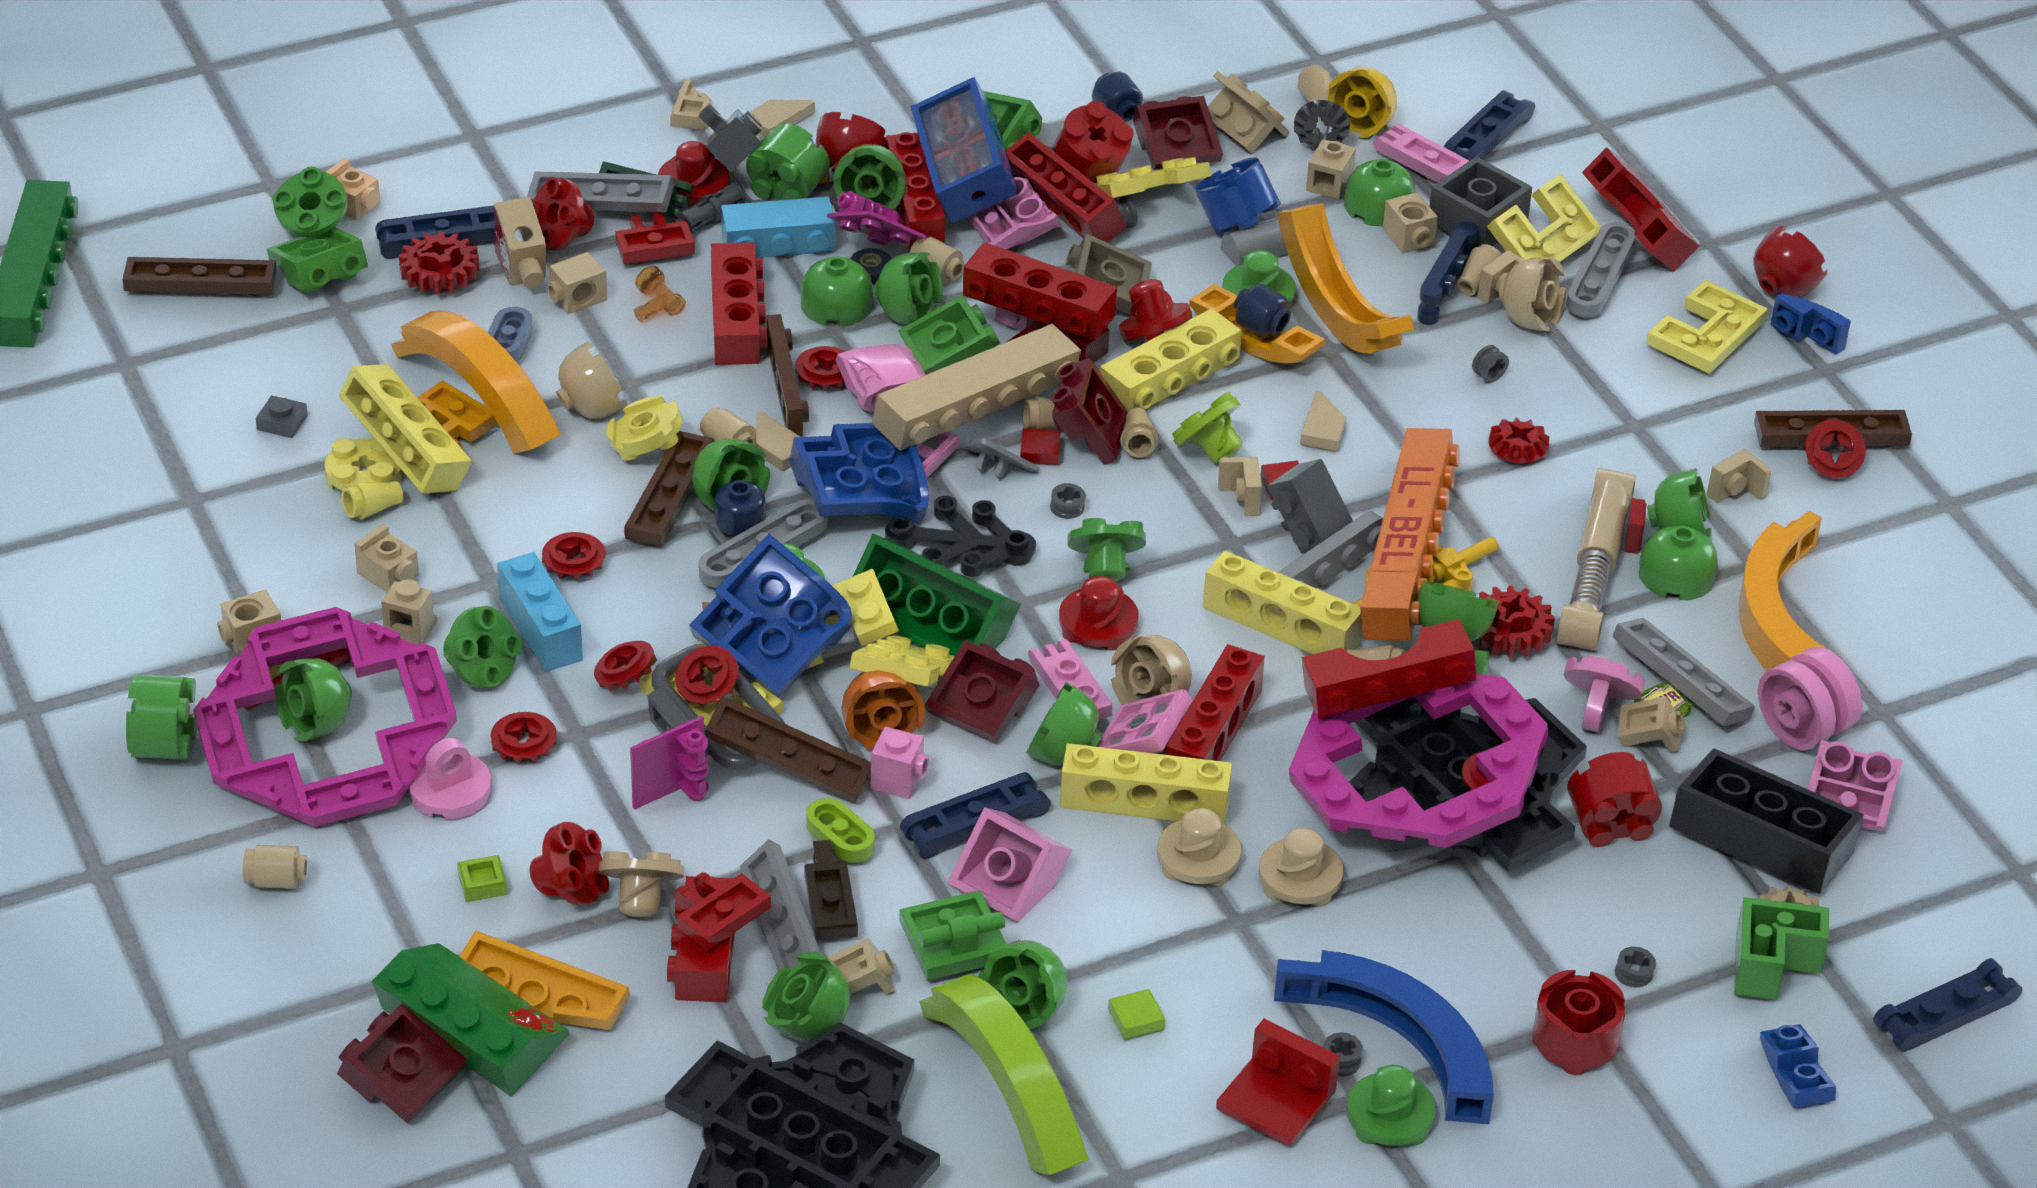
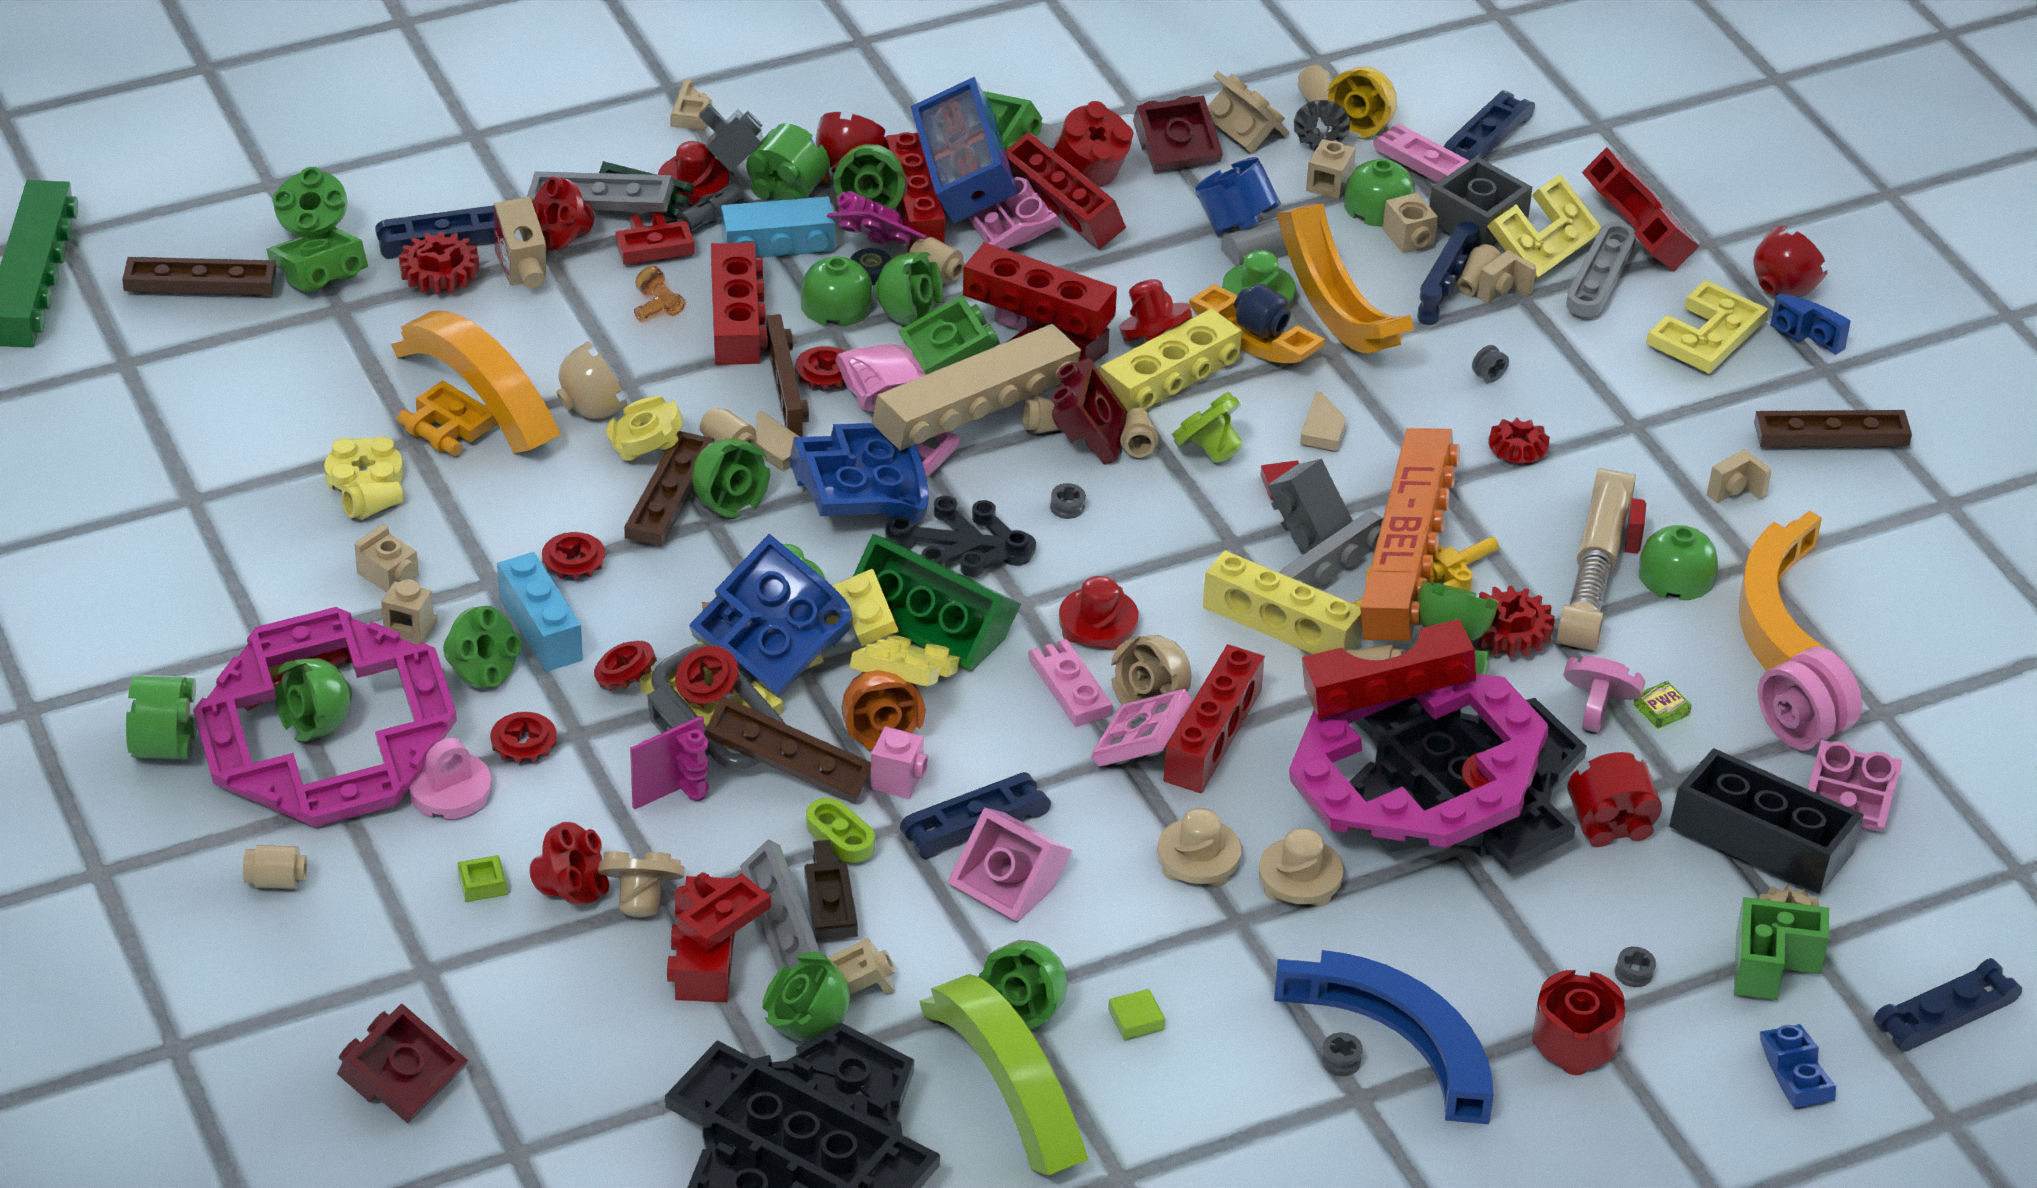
(243, 615): tan brick -> none
(281, 416): dark grey plate -> none
(360, 188): light nougat brick -> none
(405, 428): light yellow brick -> none
(472, 1012): green slope -> none
(512, 330): sand blue plate -> none
(547, 984): light orange wing -> none
(577, 283): tan brick -> none
(739, 507): dark blue head -> none
(782, 111): tan tile -> none
(789, 526): light grey plate -> none
(952, 934): bright green plate -> none
(983, 690): dark red plate -> none
(988, 449): light grey piece -> none
(1040, 446): red tile -> none
(1069, 720): bright green cylinder -> none
(1107, 546): bright green plate -> none
(1109, 265): dark tan plate -> none
(1118, 94): dark blue head -> none
(1128, 211): dark grey bush -> none
(1141, 178): light yellow plate -> none
(1142, 783): light yellow brick -> none
(1244, 478): tan bracket -> none
(1281, 1083): red bracket -> none
(1391, 1108): bright green plate -> none
(1534, 293): tan cylinder -> none
(1650, 722): tan bracket -> none
(1680, 501): bright green cylinder -> none
(1683, 671): light grey plate -> none
(1846, 439): red gear -> none

